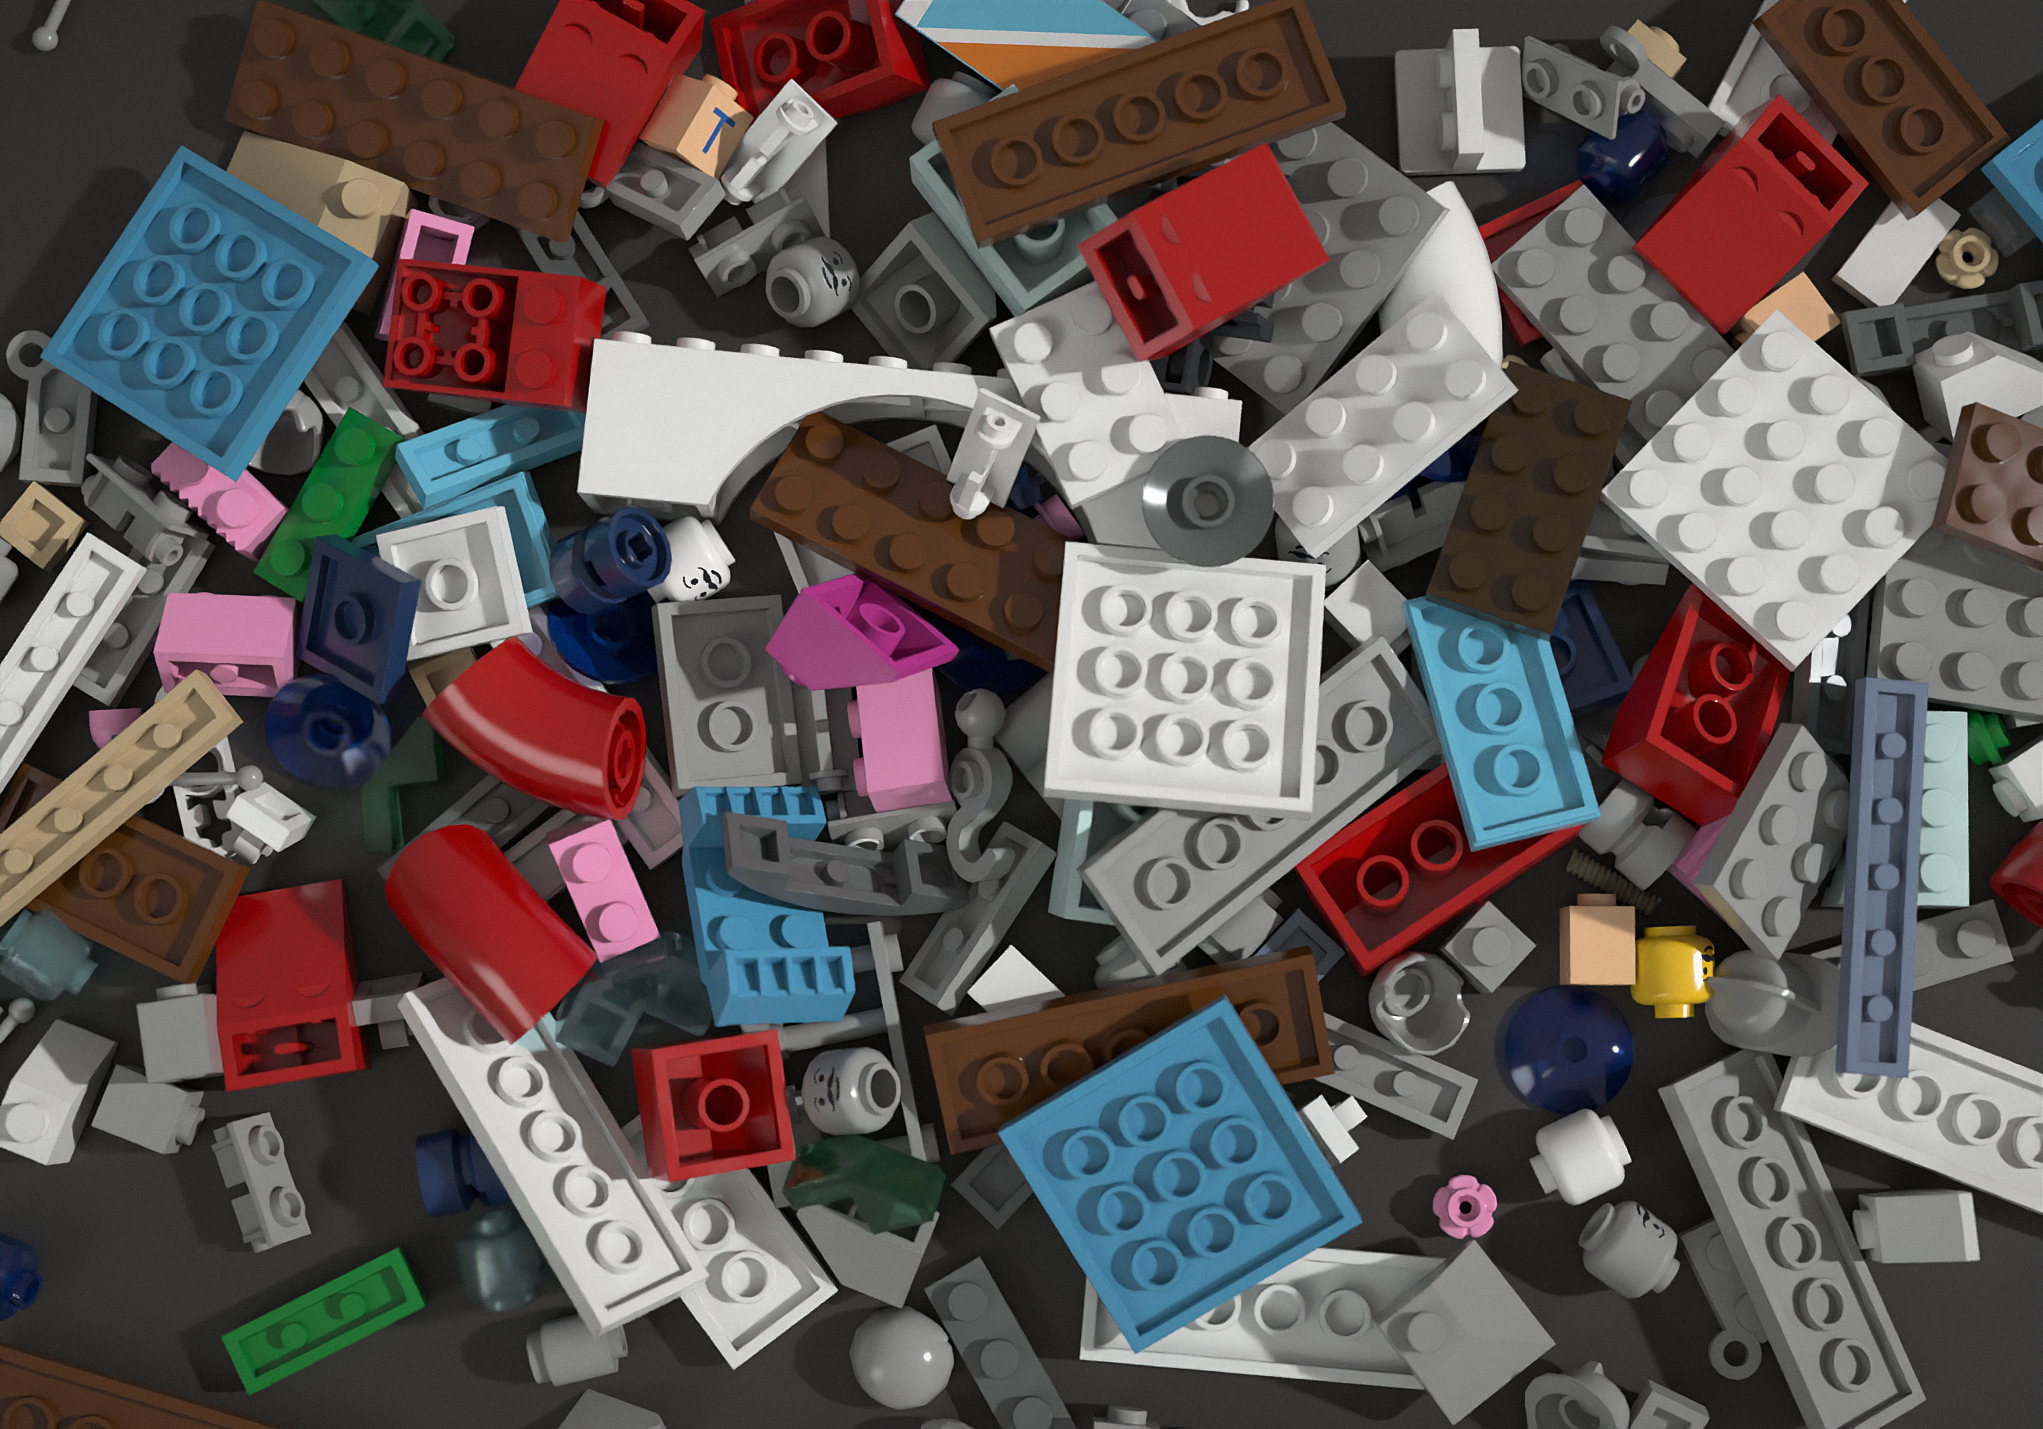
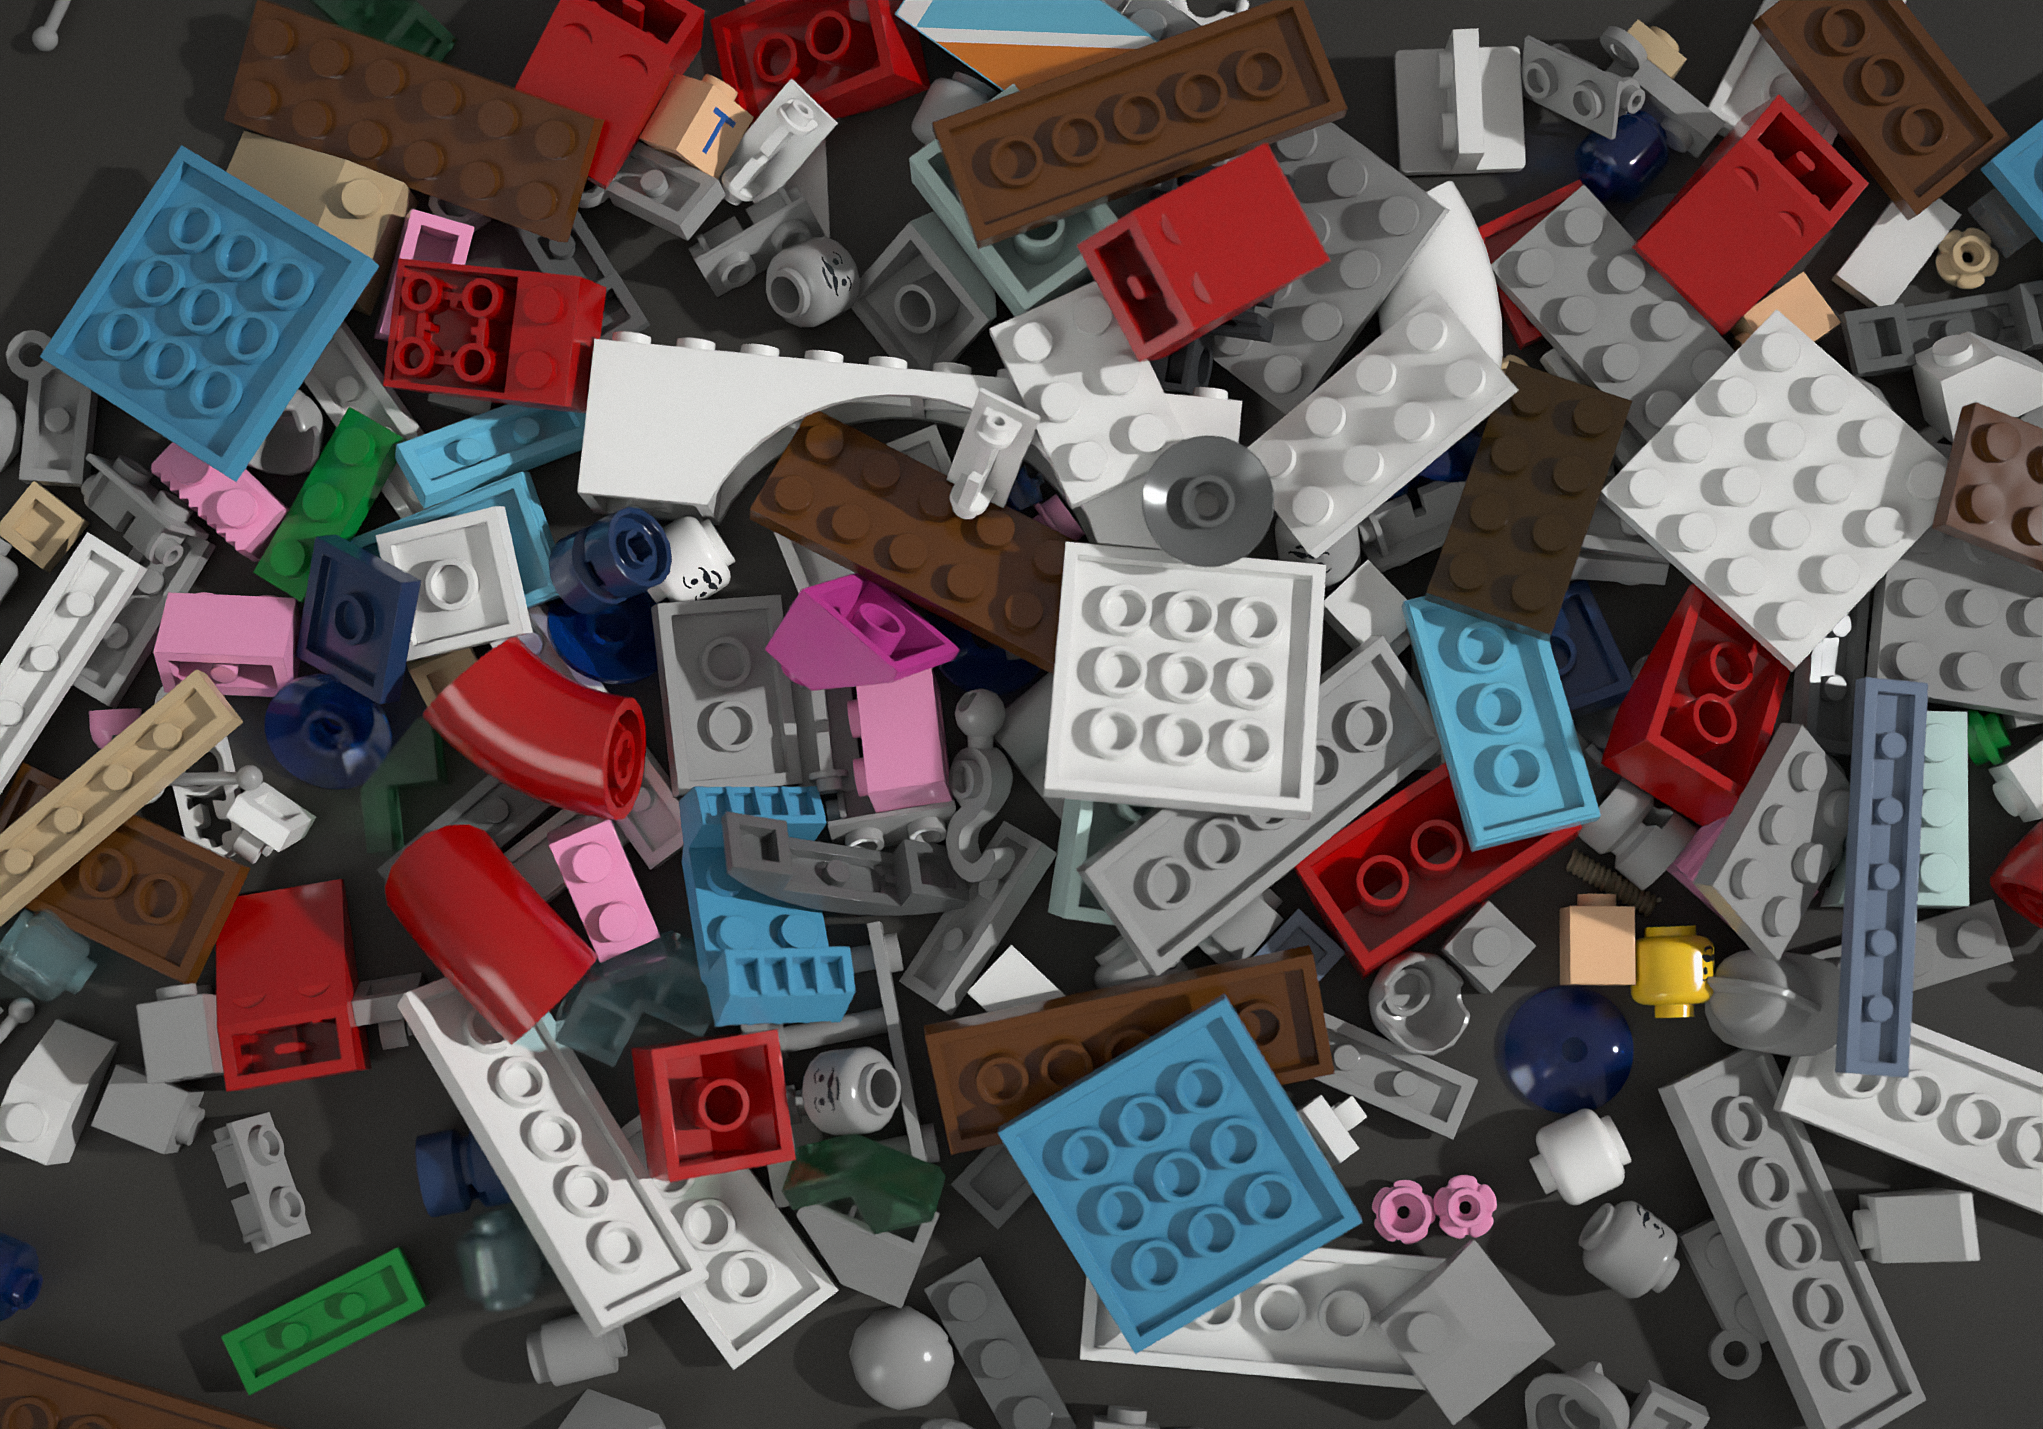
(1420, 1216): none -> bright pink plate

